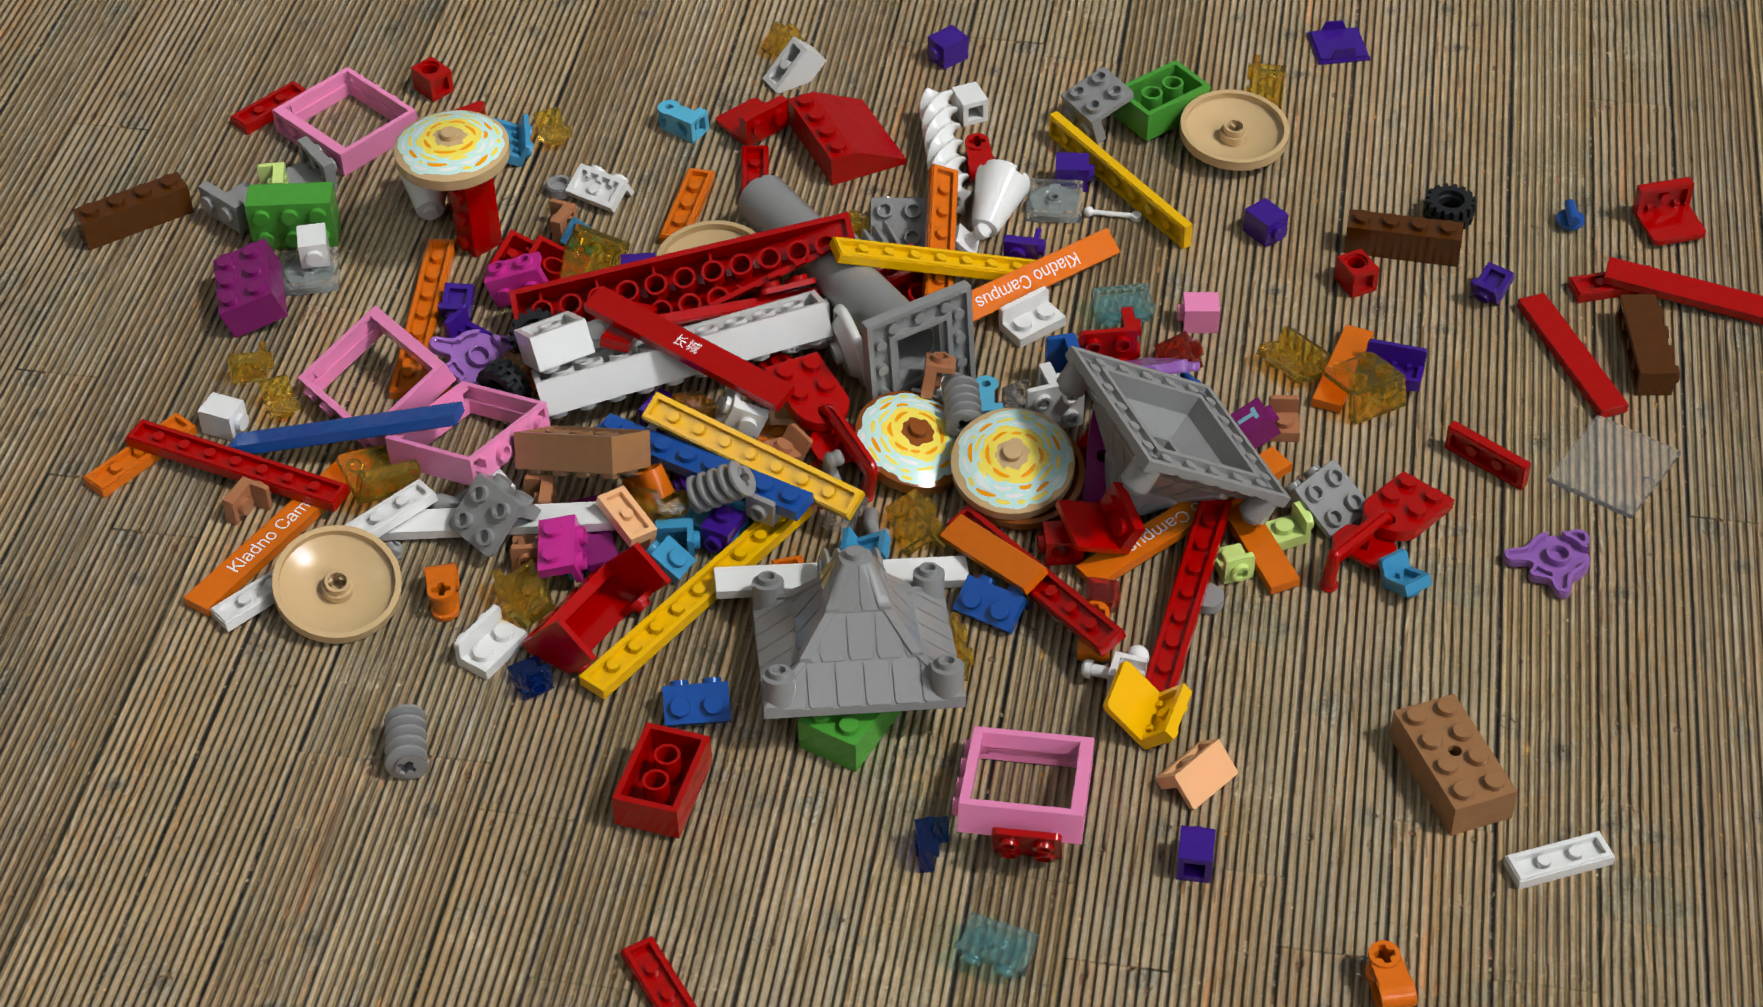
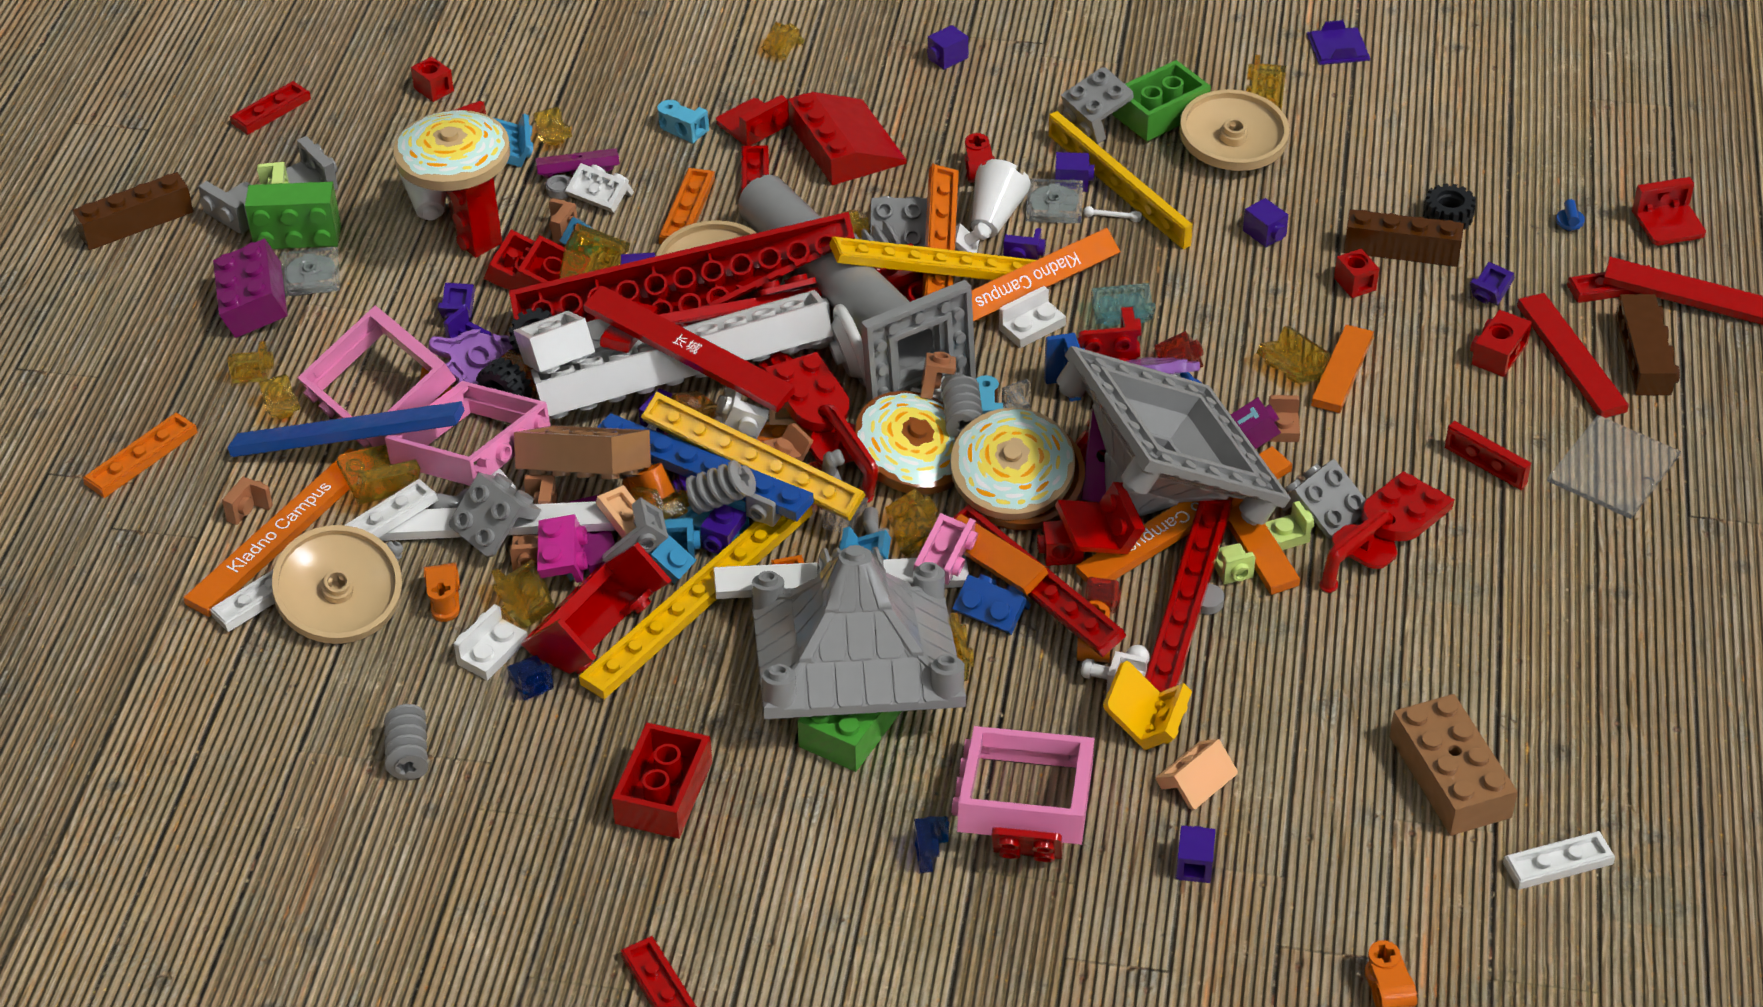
(223, 416): white brick -> none
(236, 463): red tile -> none
(292, 116): bright pink window -> none
(313, 245): white brick -> none
(423, 313): orange tile -> none
(513, 274): dark pink bracket -> none
(557, 164): none -> magenta tile
(649, 530): none -> light grey bracket
(696, 703): blue bracket -> none
(794, 66): white slope -> none
(939, 138): white piece -> none
(948, 544): none -> bright pink bracket
(971, 104): white brick -> none
(997, 945): clear light blue bracket -> none
(1051, 402): white bracket -> none
(1199, 312): bright pink brick -> none
(1371, 385): clear yellow bracket -> none
(1400, 576): dark azure bracket -> none
(1405, 358): dark purple bracket -> none
(1500, 342): none -> red brick
(1553, 559): medium lavender tile -> none

